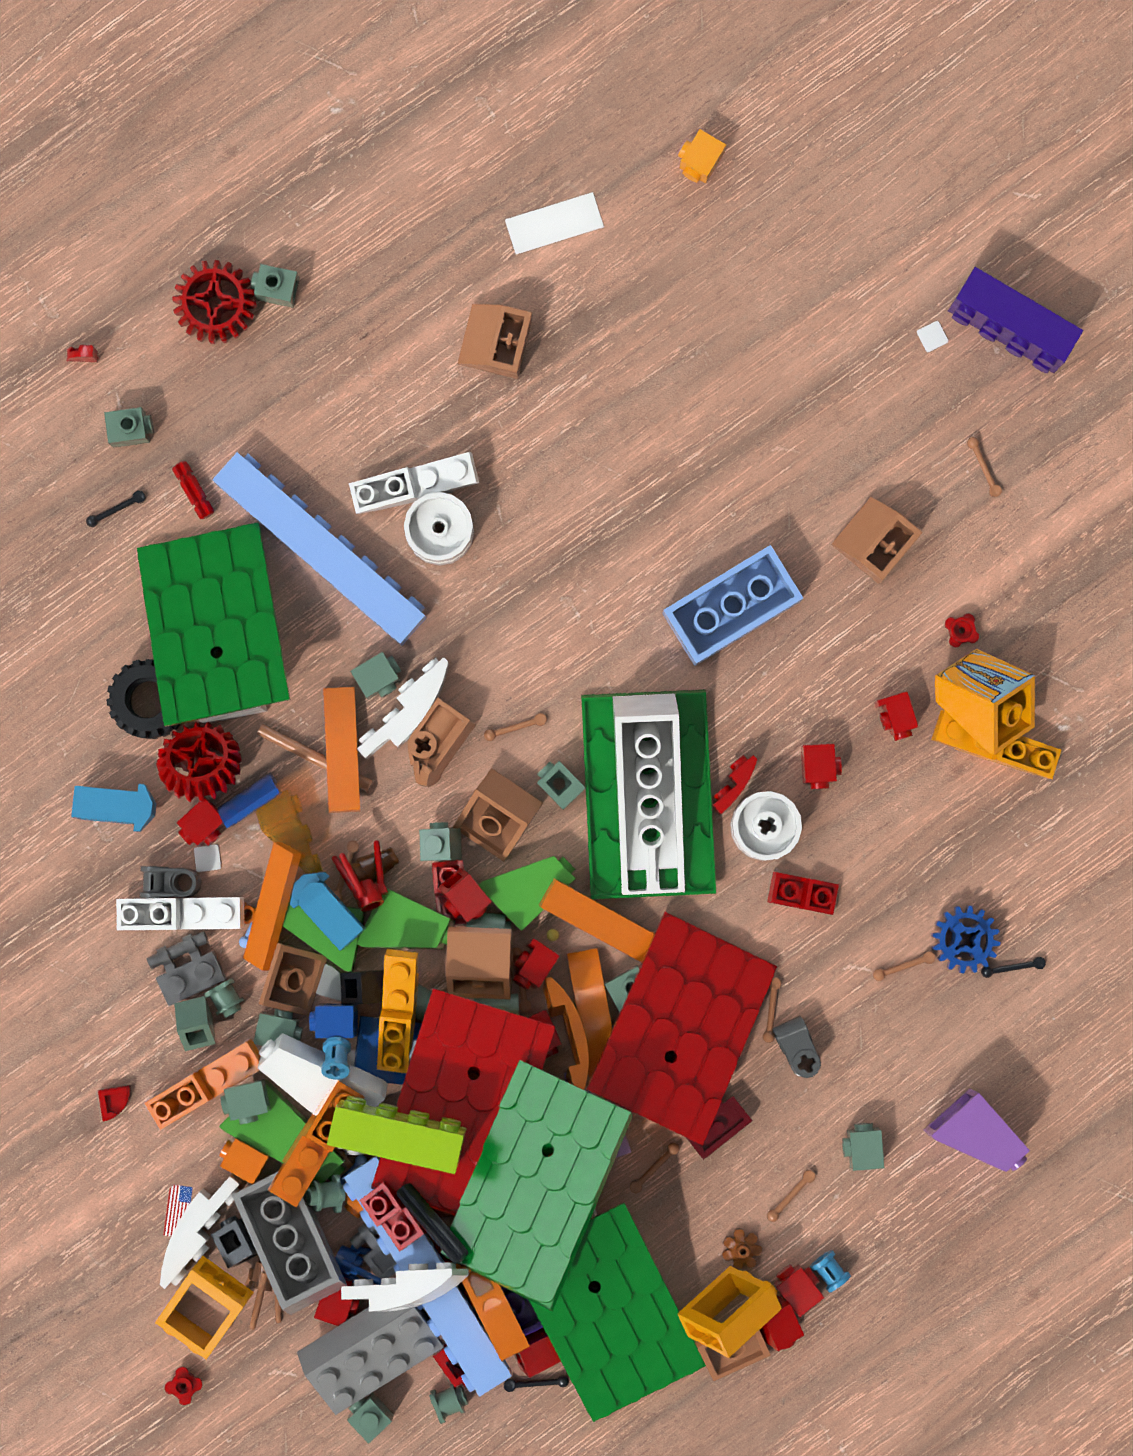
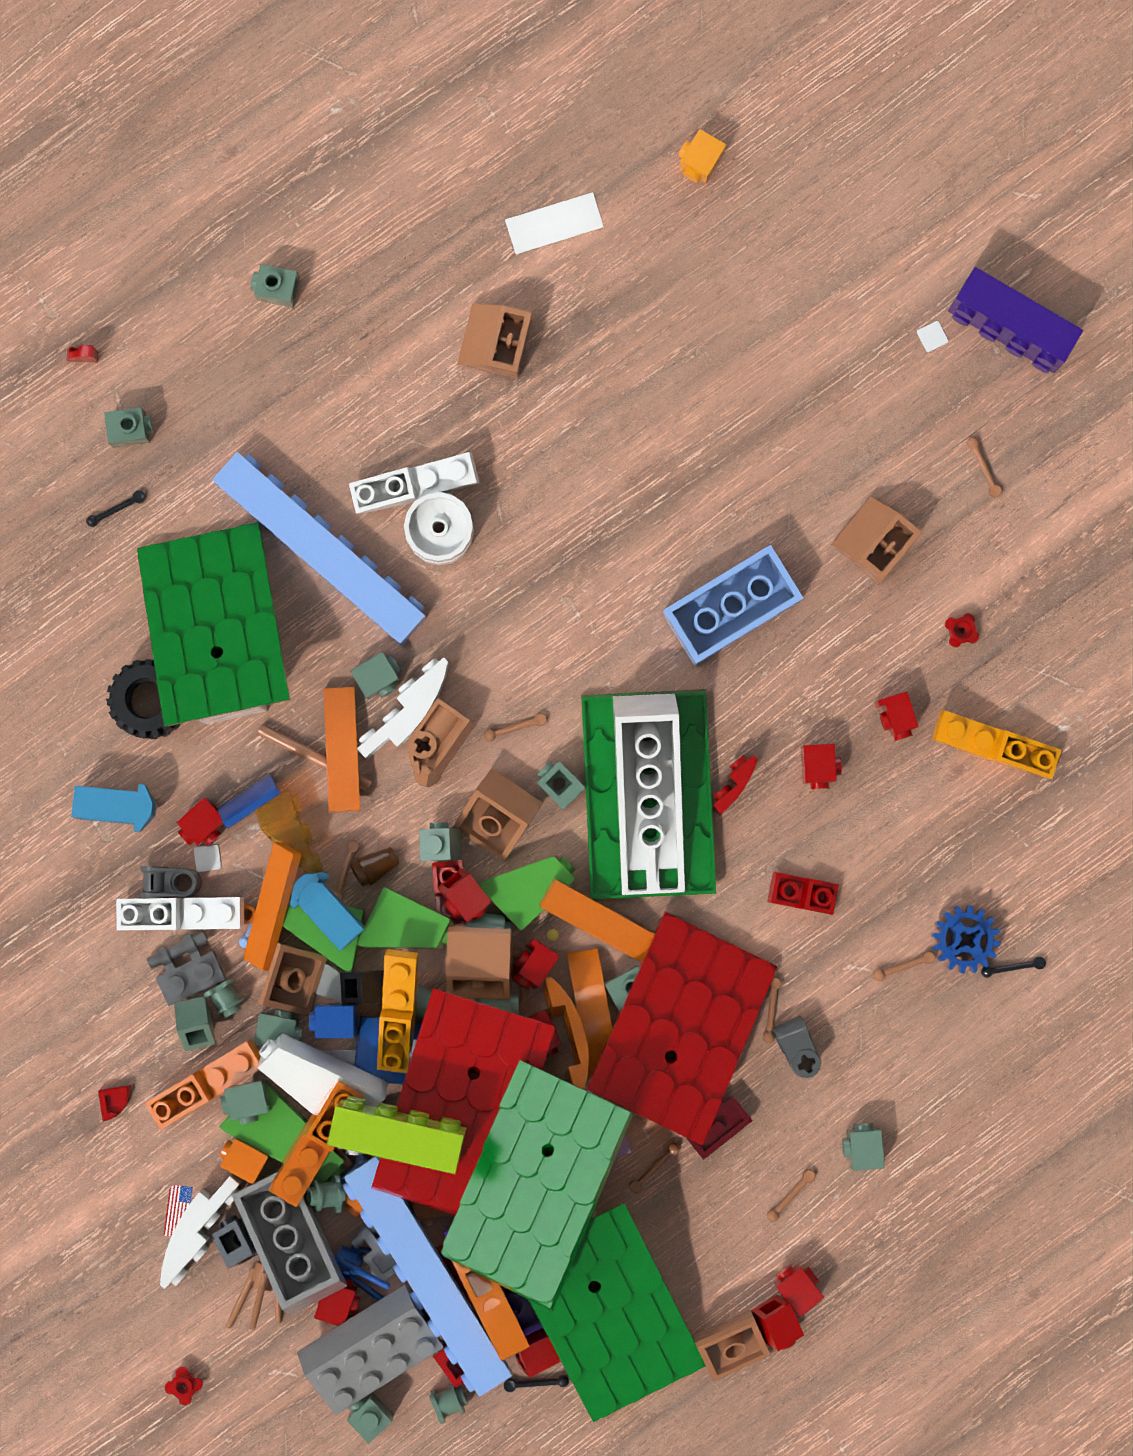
(192, 753): red gear -> none
(193, 490): red axle -> none
(201, 300): red gear -> none
(230, 1294): light orange window -> none
(336, 1058): dark azure bush -> none
(366, 893): red plant -> none
(391, 1213): red slope -> none
(408, 1288): white slope -> none
(432, 1223): black axle -> none
(738, 1243): dark orange plant -> none
(742, 1324): light orange window -> none
(784, 822): white wheel -> none
(824, 1265): dark azure bush -> none
(979, 1132): medium lavender slope -> none
(988, 699): light orange slope -> none

